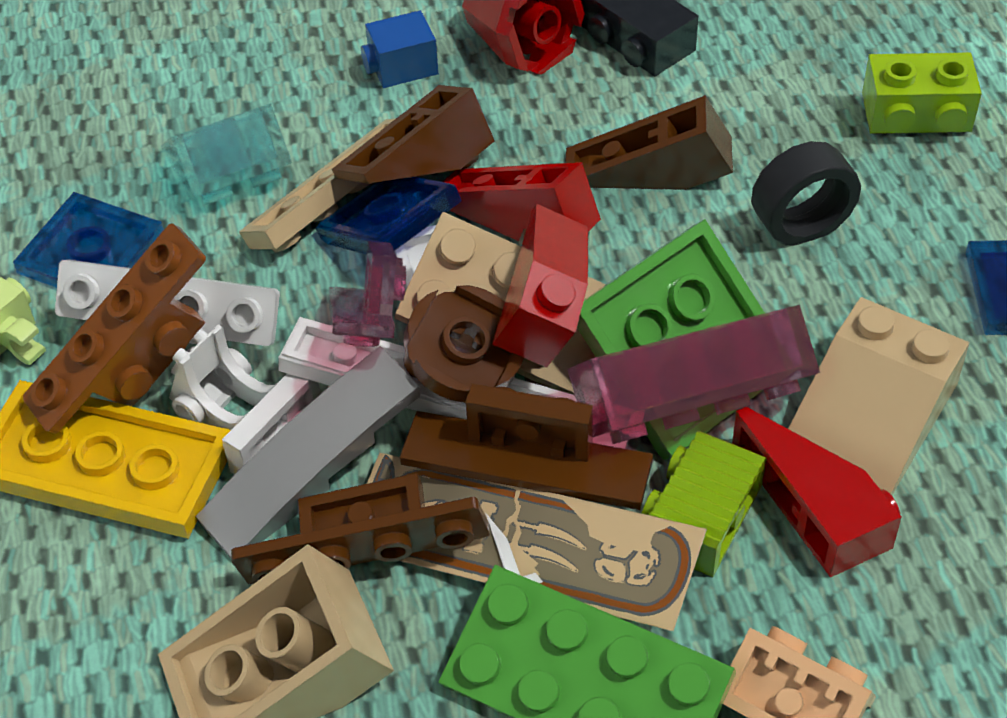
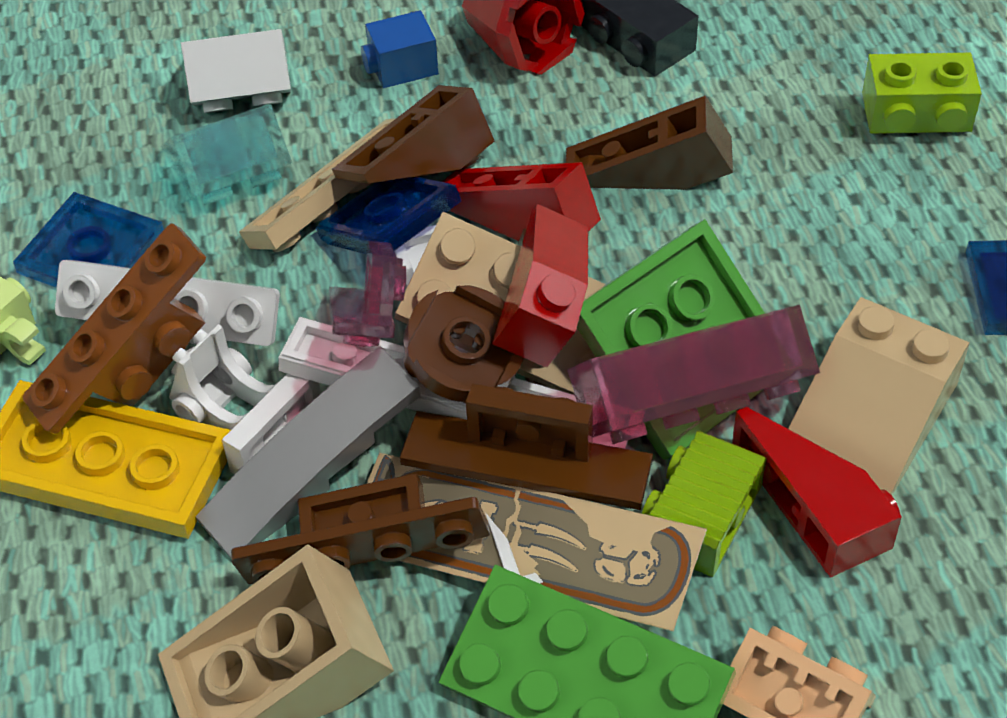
(236, 69): none -> white slope
(792, 173): black tyre -> none

